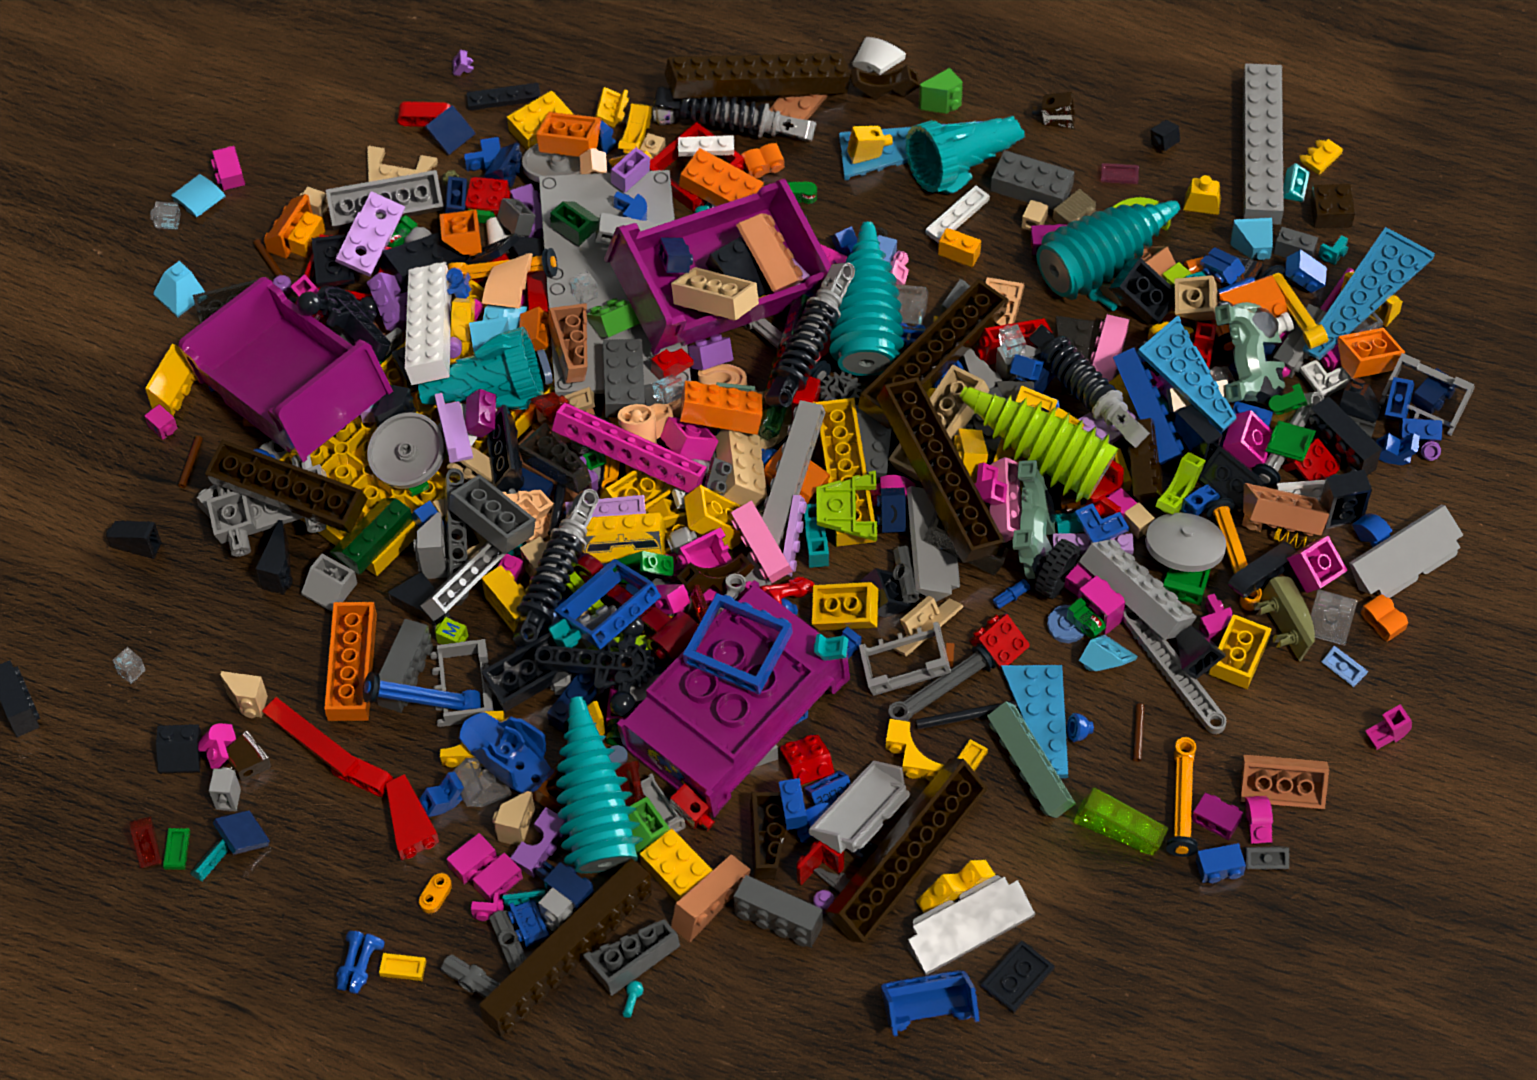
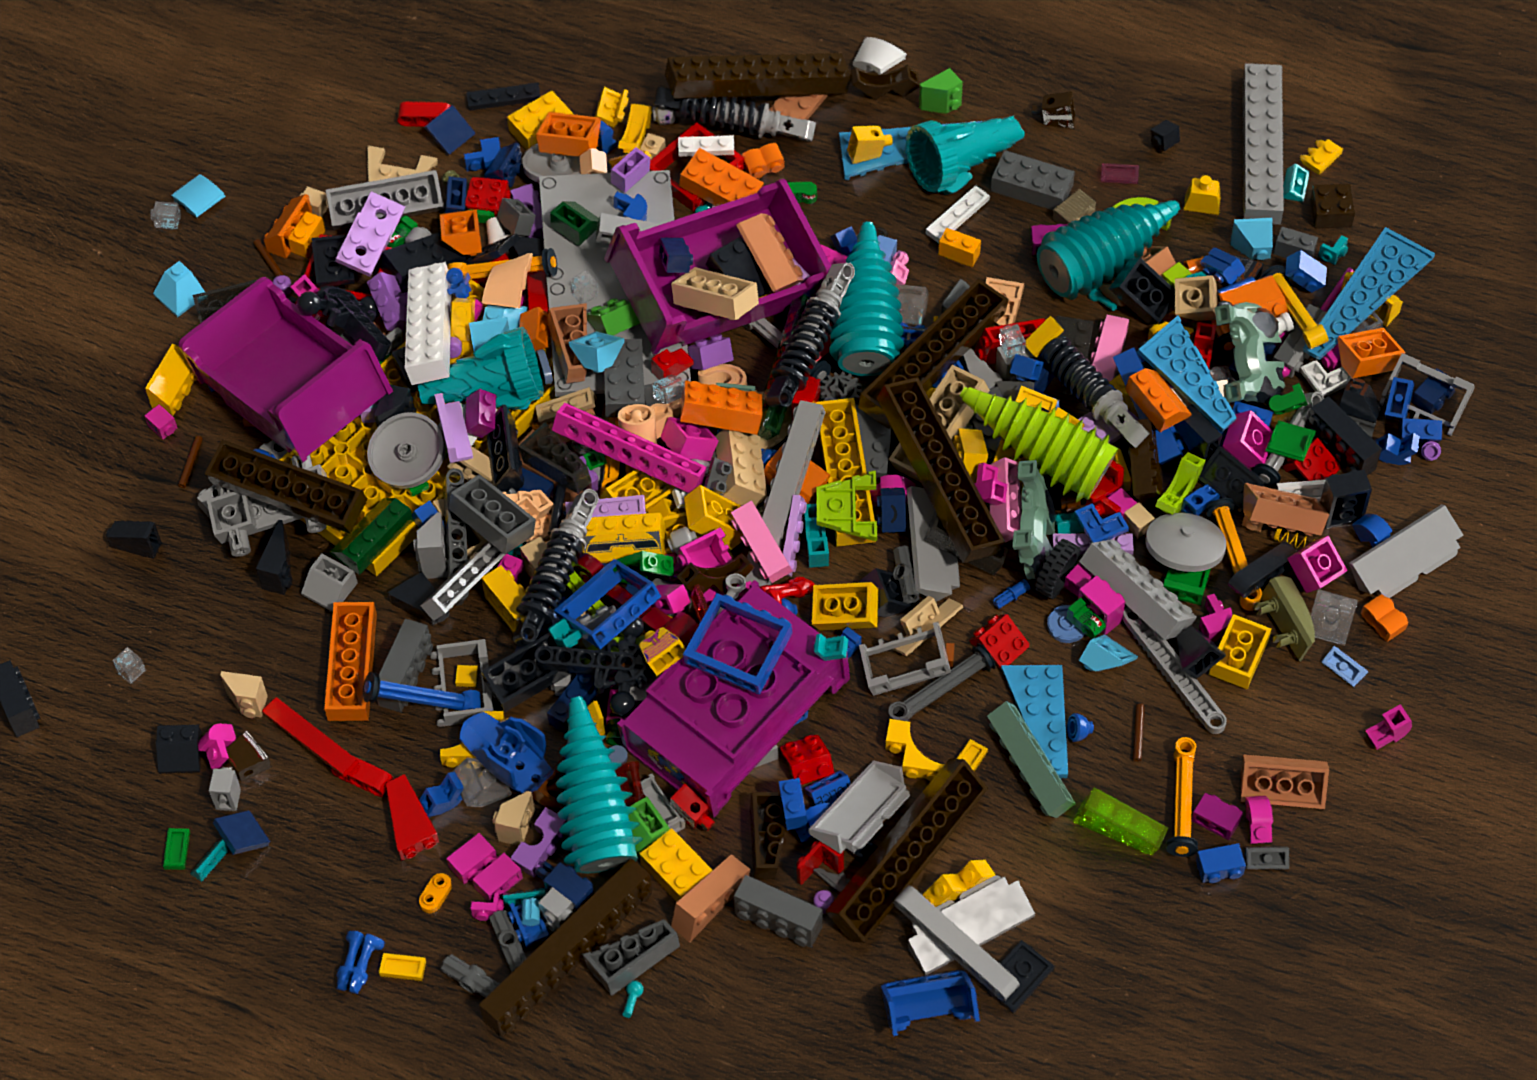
(145, 842): clear red slope -> none
(228, 168): dark pink brick -> none
(450, 632): lime brick -> none
(462, 63): medium lavender tile -> none
(466, 676): none -> yellow tile
(530, 912): none -> medium azure piece
(549, 404): clear red slope -> none
(597, 350): none -> medium azure slope
(661, 649): none -> yellow torso
(956, 943): none -> light grey beam
(958, 716): black piece -> none
(1034, 215): tan brick -> none
(1043, 335): none -> yellow tile
(1156, 399): none -> orange slope

